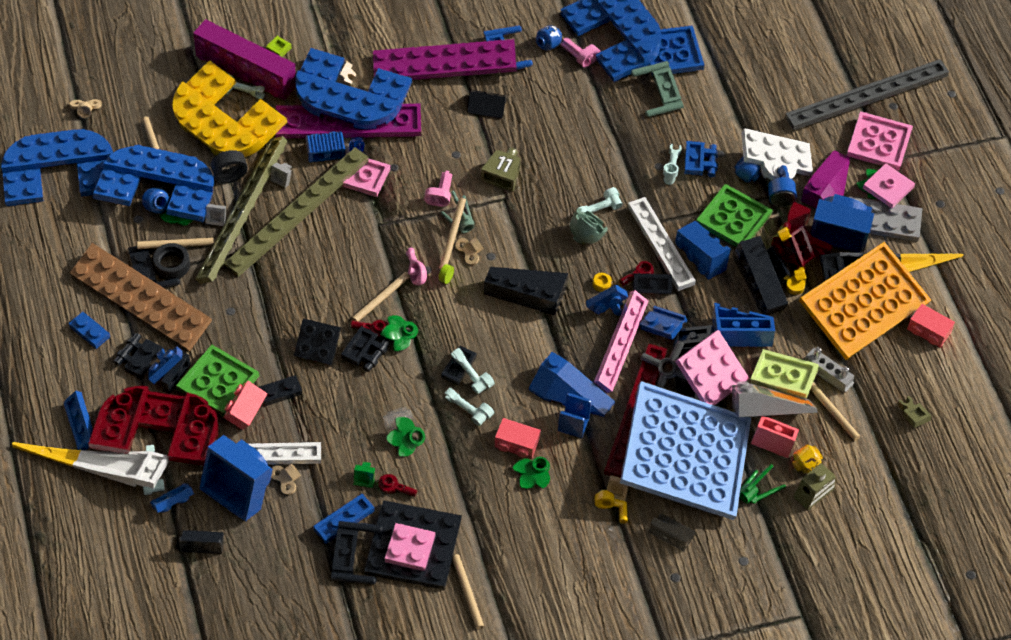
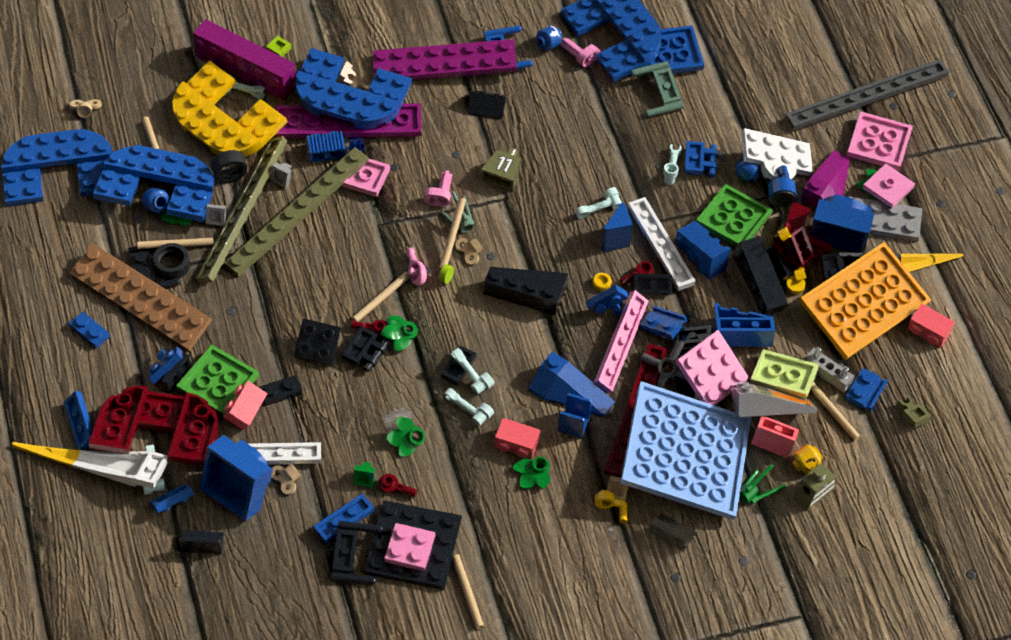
(143, 357): black plate -> none
(586, 227): sand green cylinder -> none
(617, 230): none -> blue slope
(866, 390): none -> blue plate

